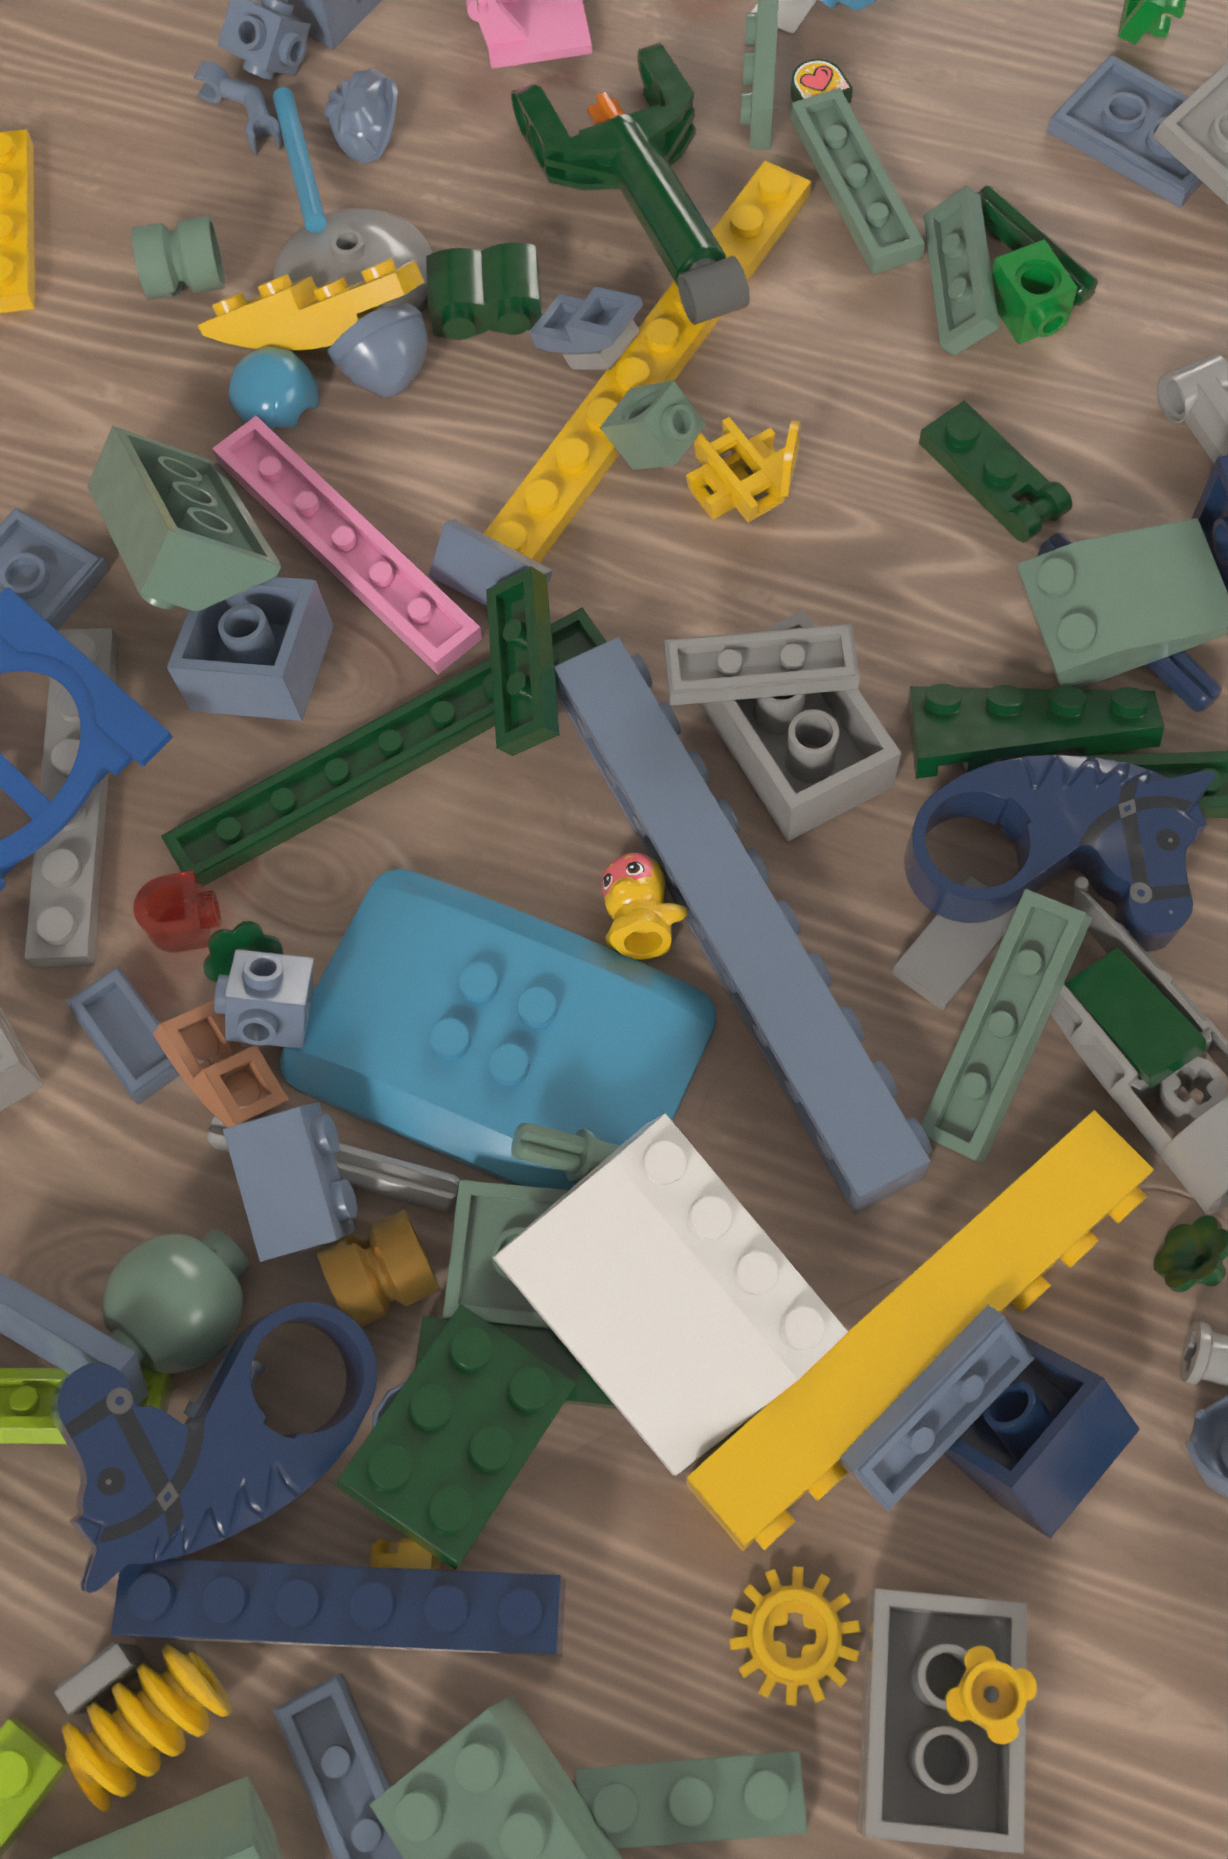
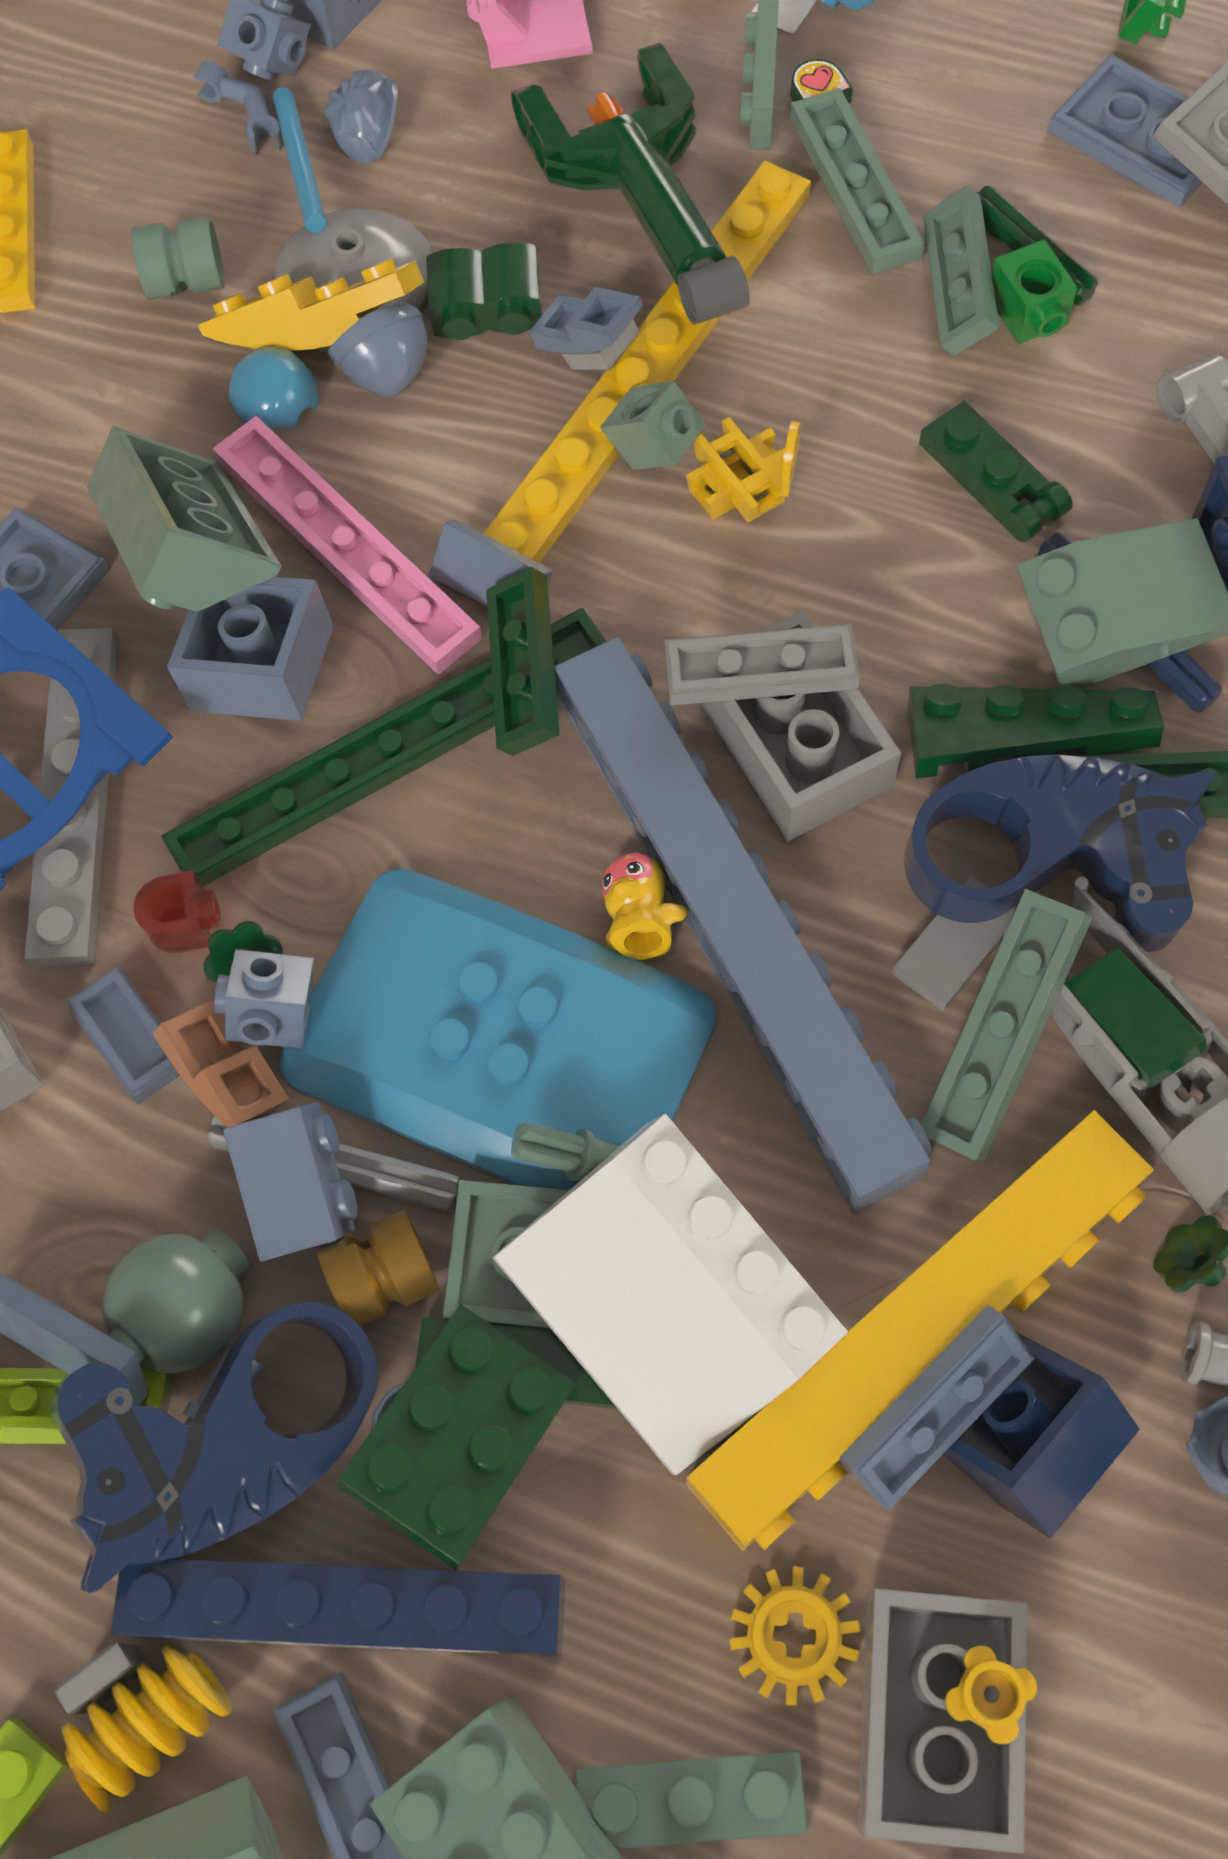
(402, 1554): yellow tile -> none

